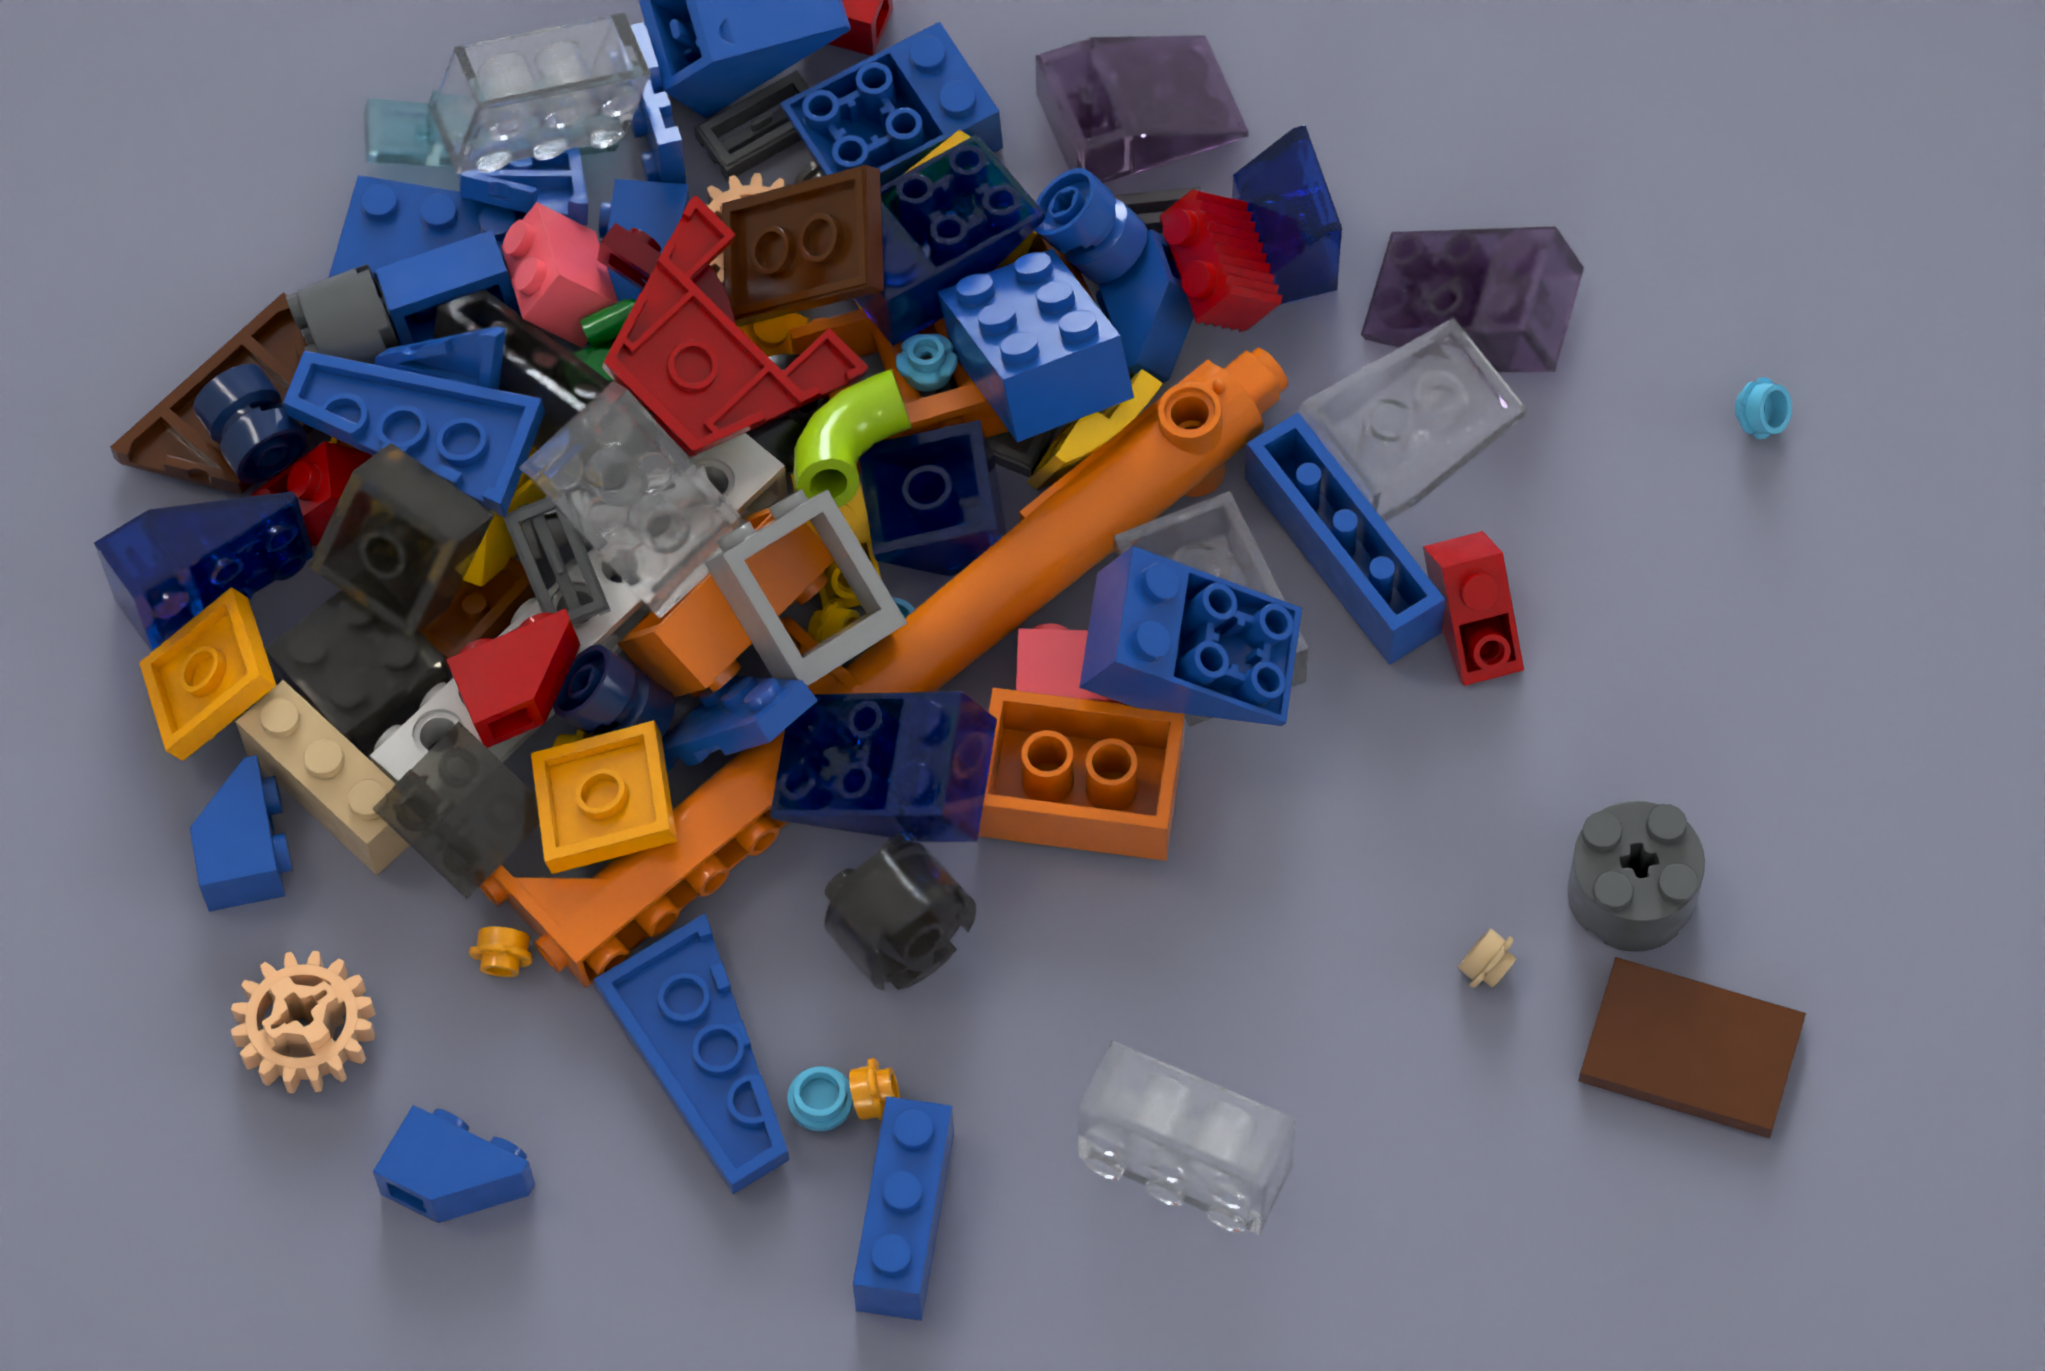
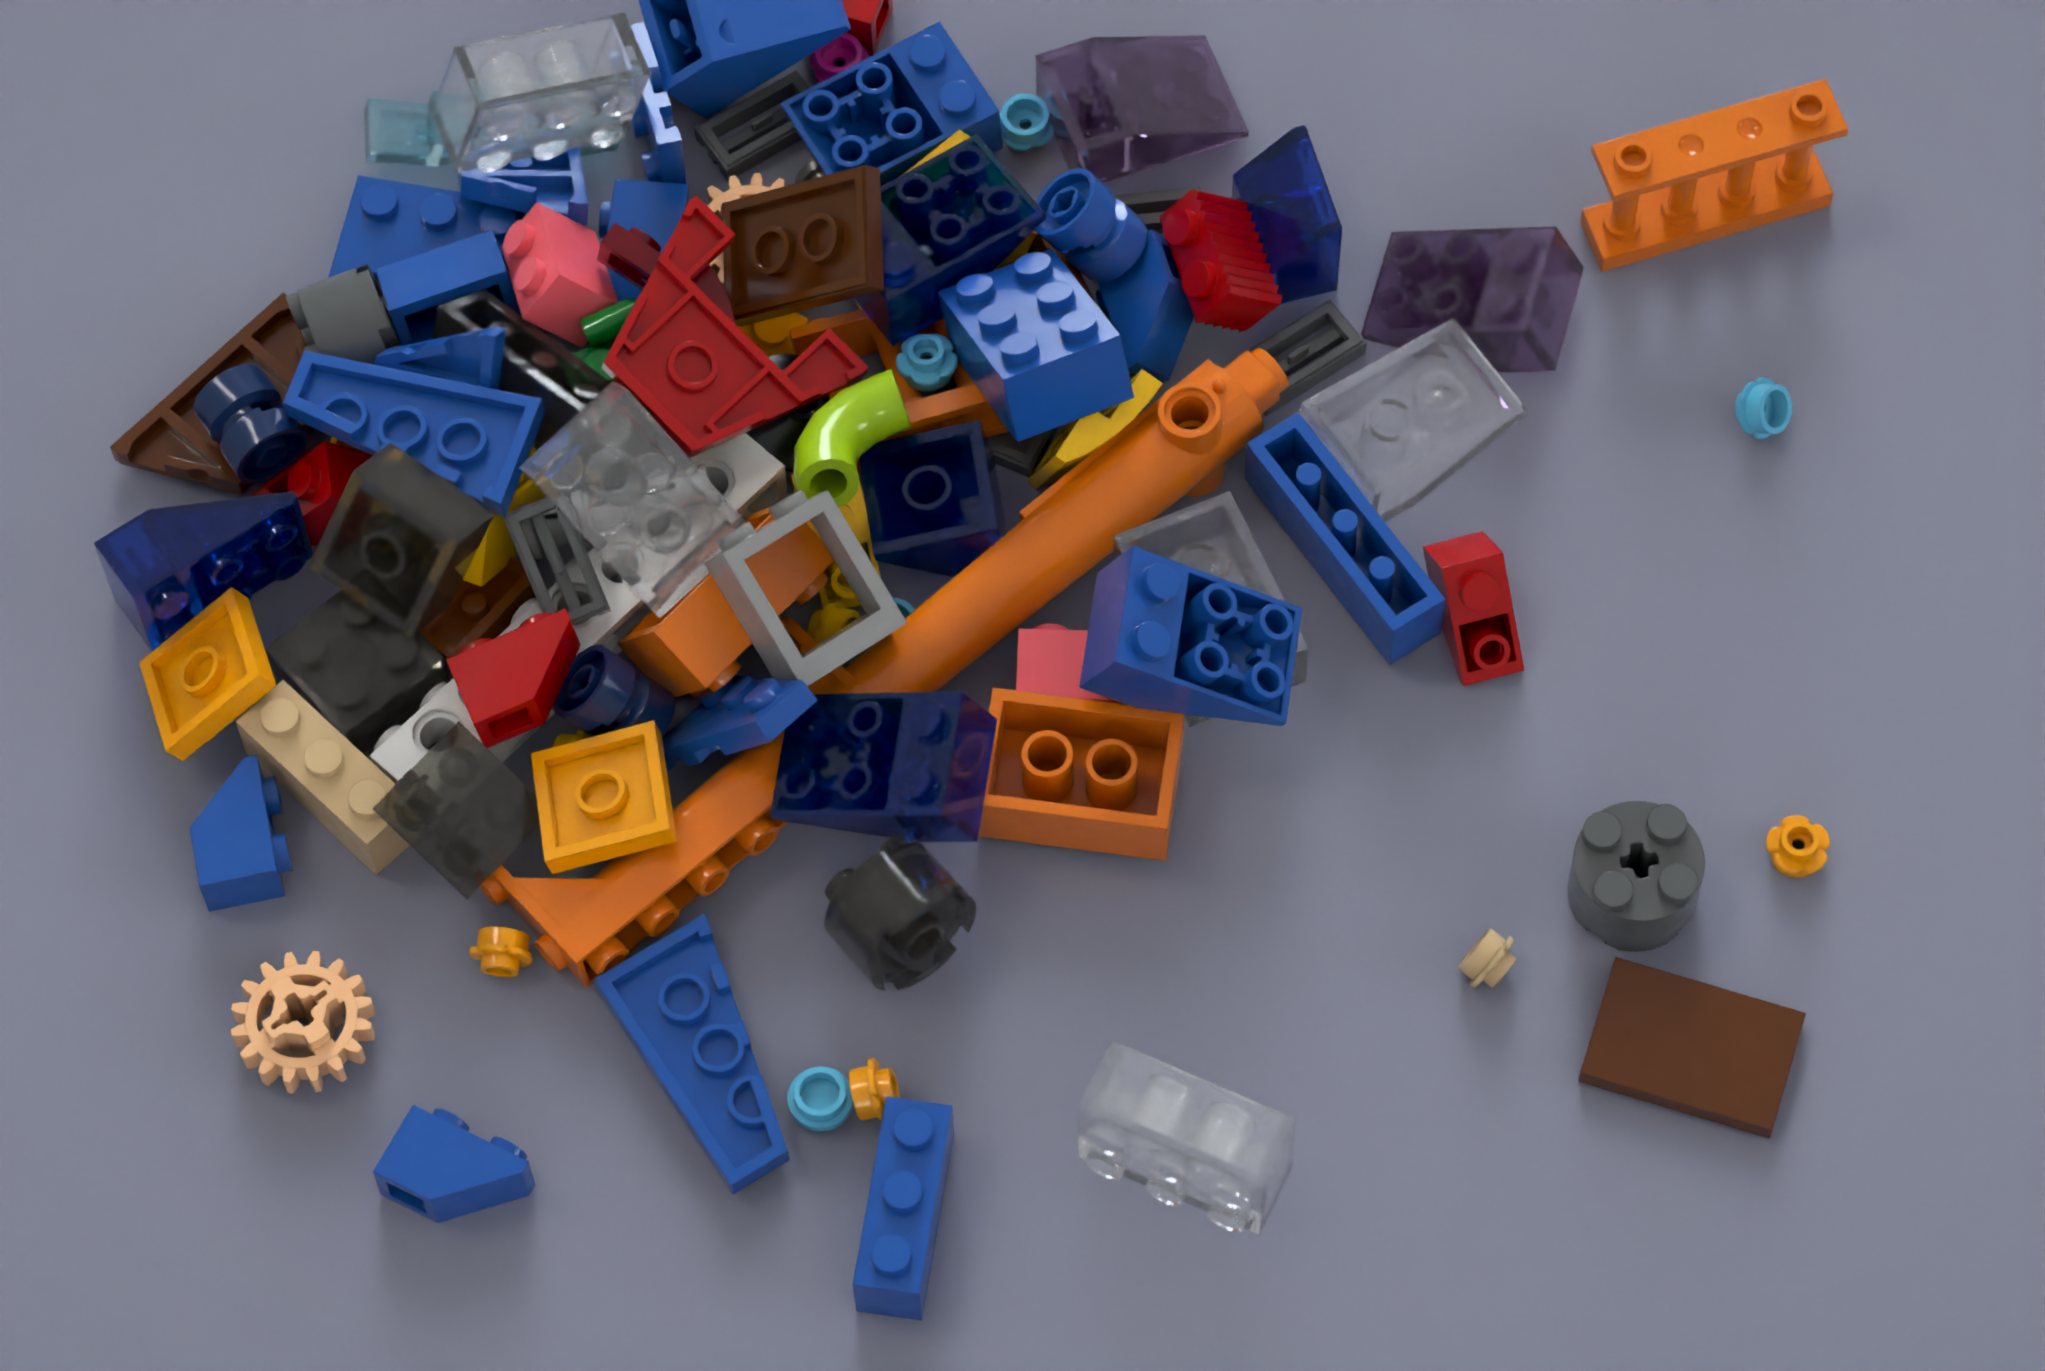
(845, 49): none -> dark pink plate
(1025, 109): none -> medium azure plate
(1325, 365): none -> dark grey tile
(1712, 175): none -> orange fence
(1792, 861): none -> light orange plate

